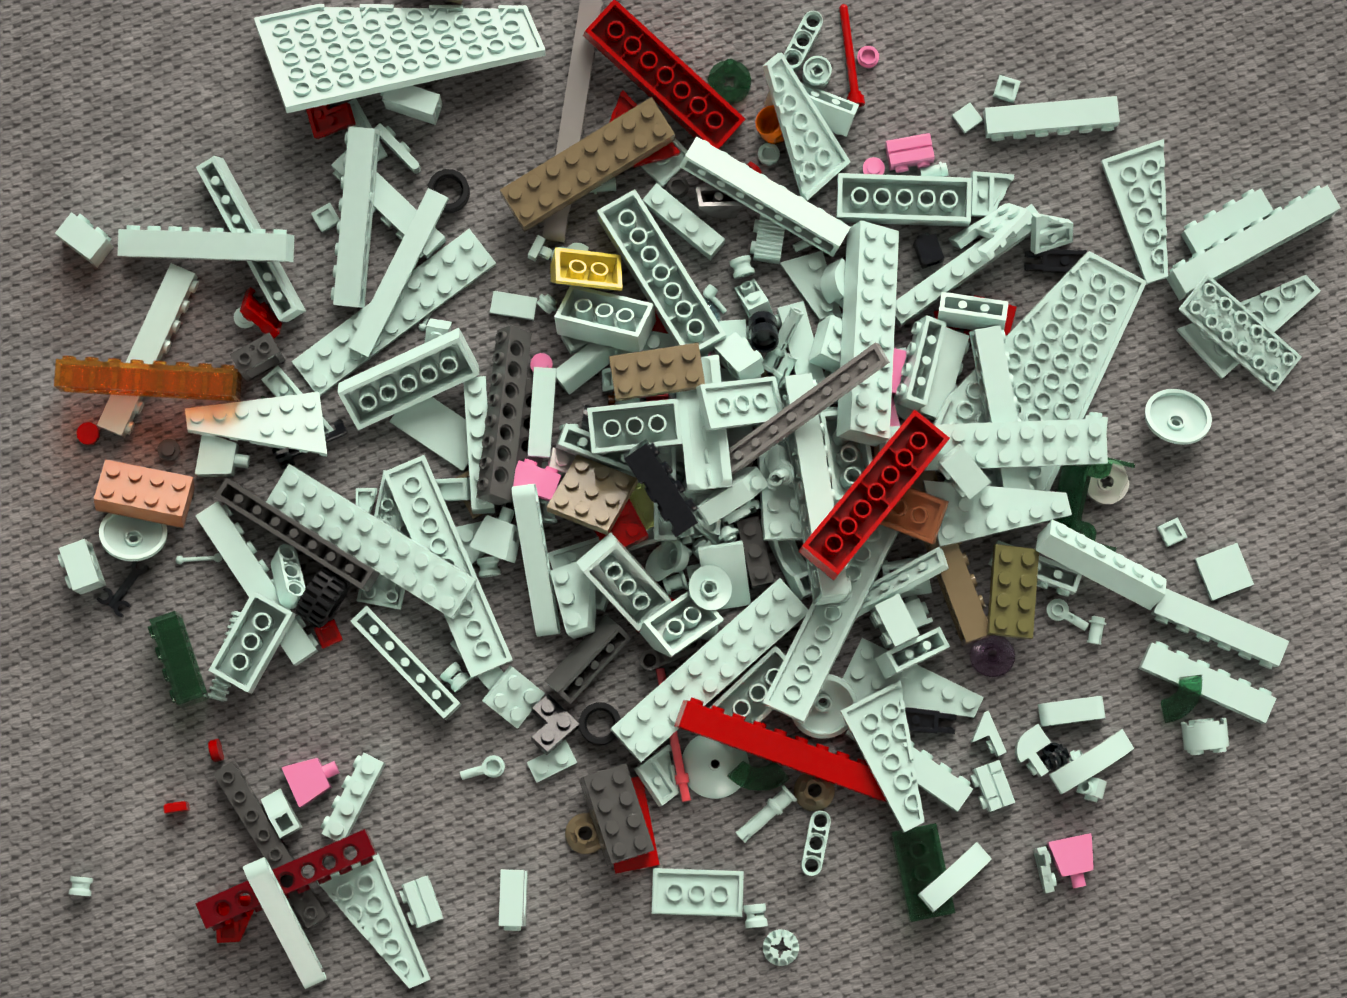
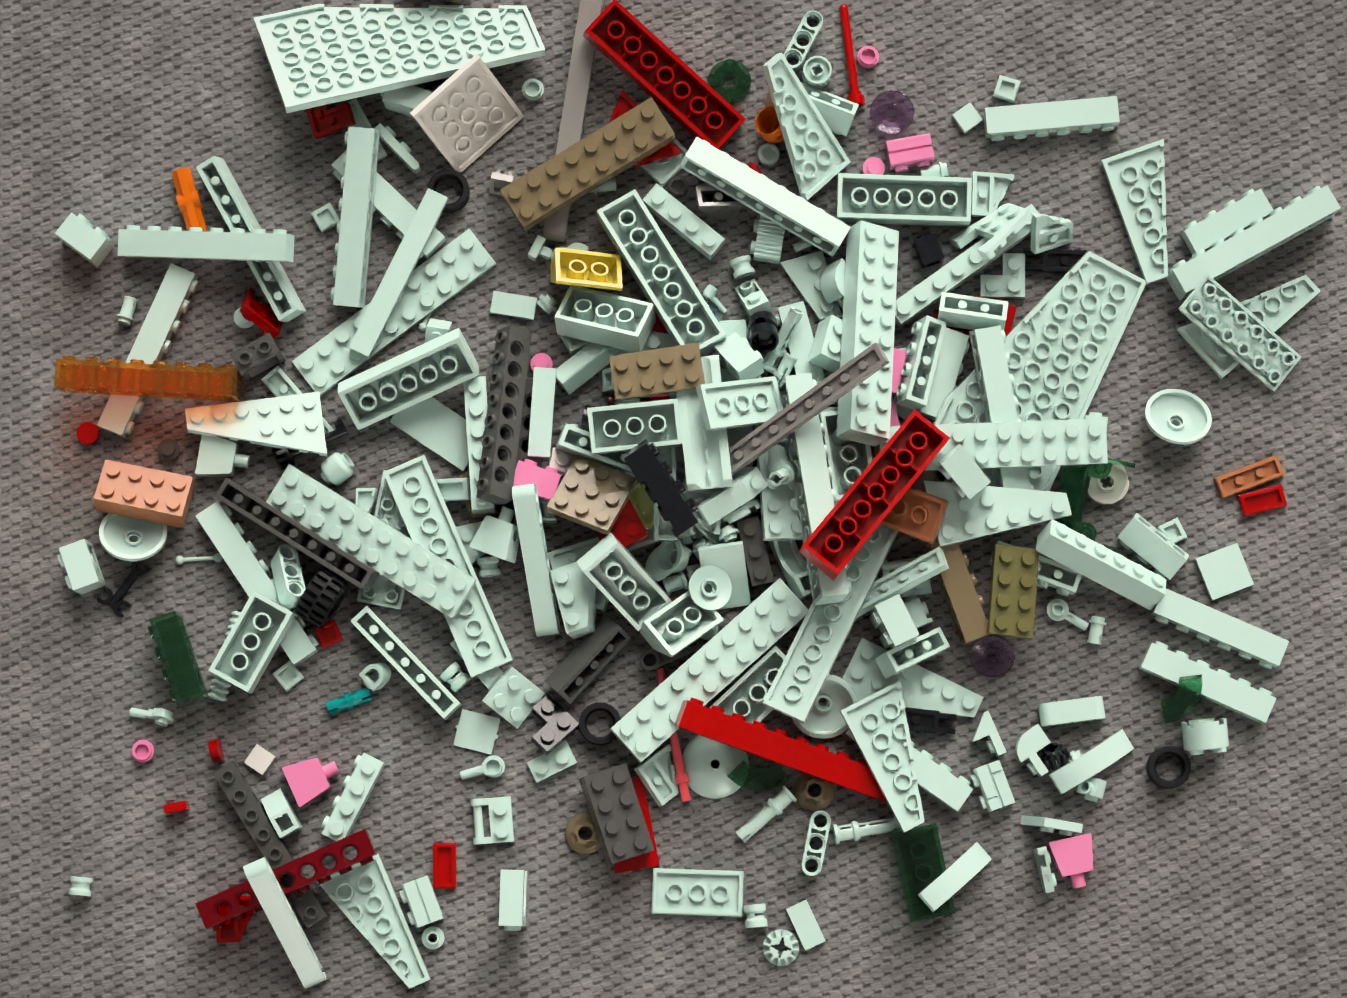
(127, 310): none -> light aqua pin
(142, 751): none -> bright pink plate
(161, 716): none -> light aqua plate
(188, 199): none -> orange piece
(260, 759): none -> white tile
(288, 675): none -> light aqua tile
(337, 468): none -> light aqua head
(348, 701): none -> teal pin
(376, 675): none -> light aqua plate
(440, 937): none -> light aqua plate
(444, 865): none -> red tile
(467, 114): none -> white plate
(476, 731): none -> light aqua piece
(499, 181): none -> light grey tile
(500, 820): none -> light aqua plate
(532, 89): none -> light aqua plate
(805, 925): none -> light aqua tile
(857, 830): none -> light aqua pin
(895, 102): none -> clear purple dish
(1010, 283): none -> light aqua plate
(1049, 825): none -> light aqua wing
(1151, 767): none -> black tyre
(1152, 547): none -> light aqua brick
(1249, 477): none -> nougat tile
(1262, 500): none -> red tile

